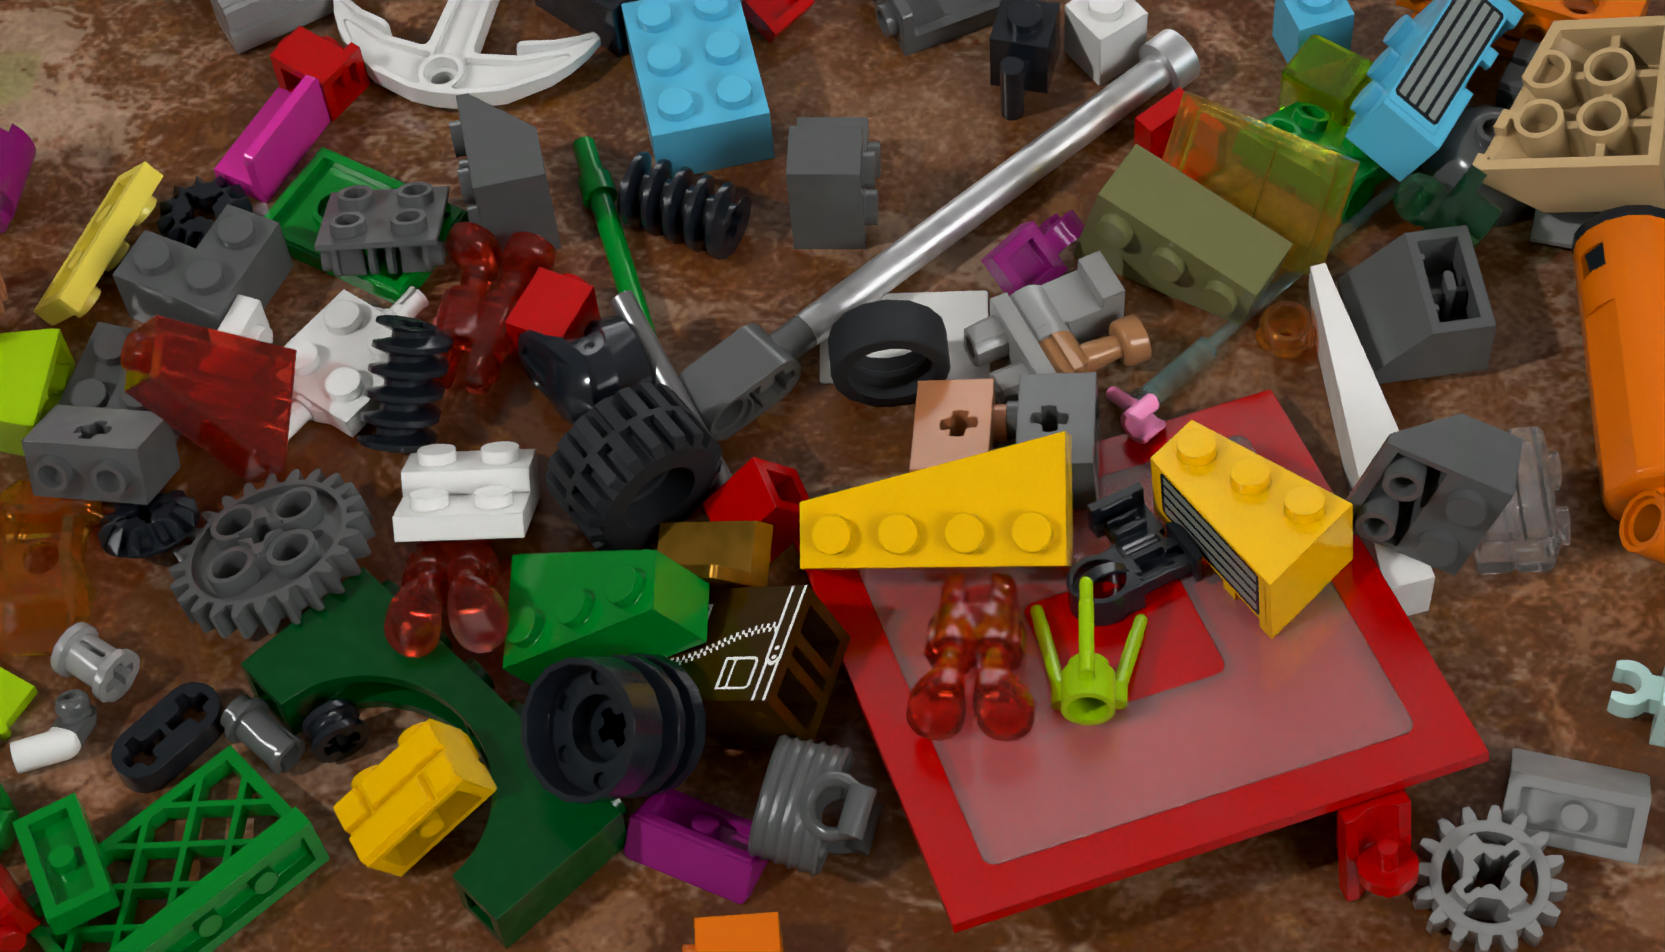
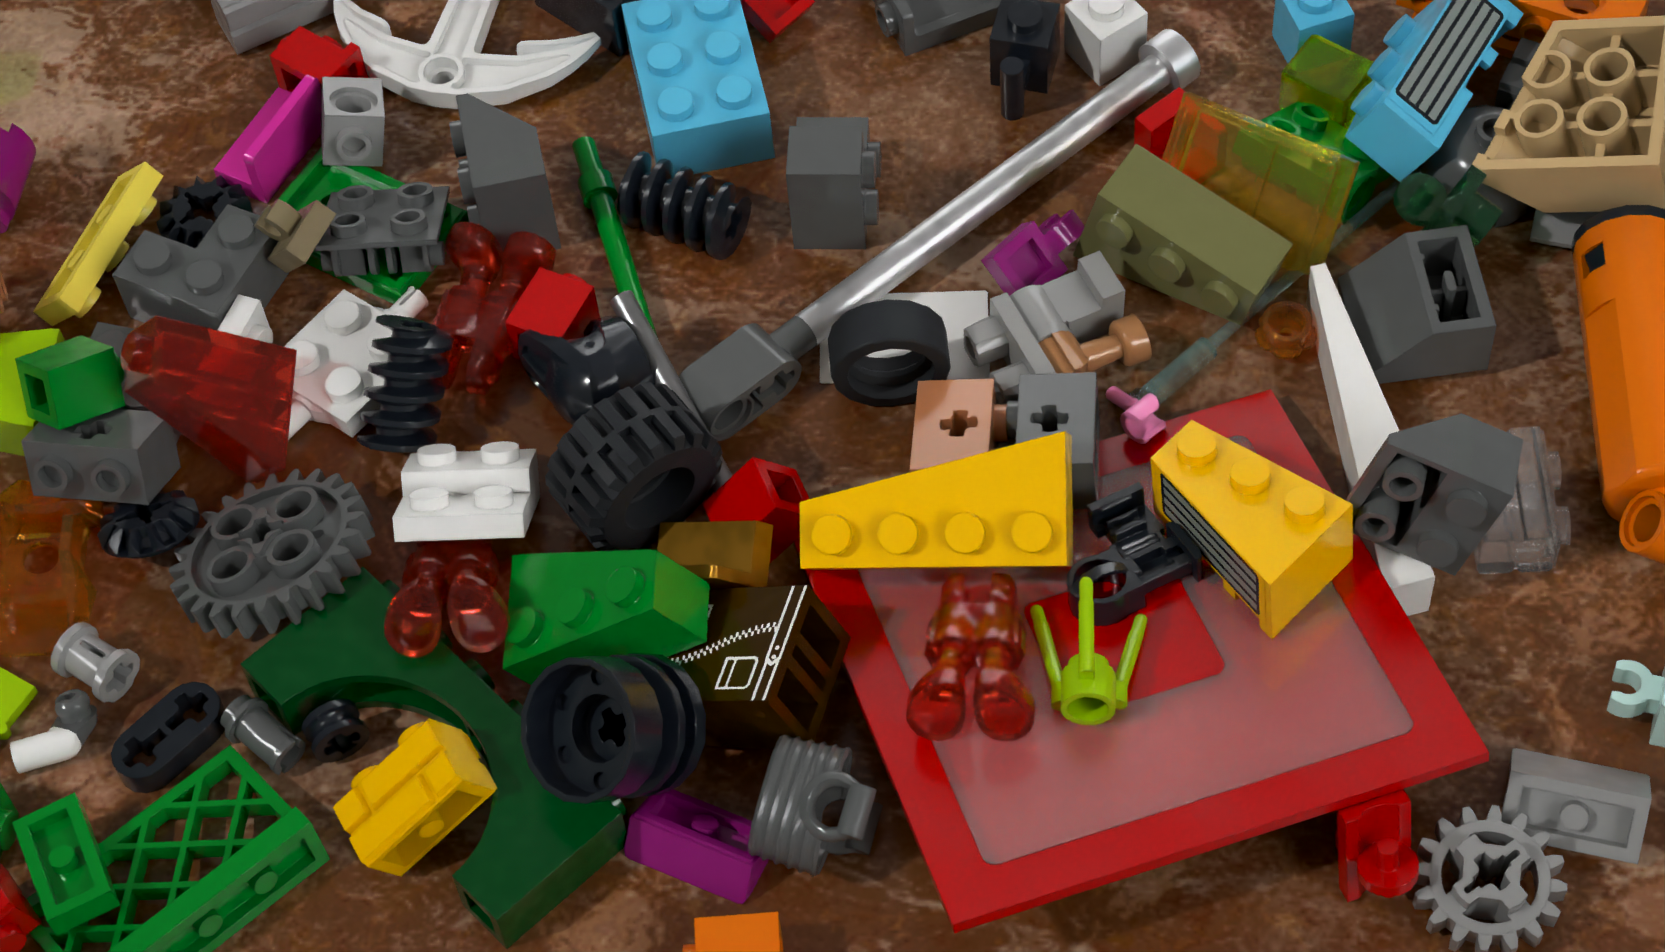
(71, 382): none -> green brick
(294, 230): none -> dark tan tile
(352, 121): none -> light grey brick

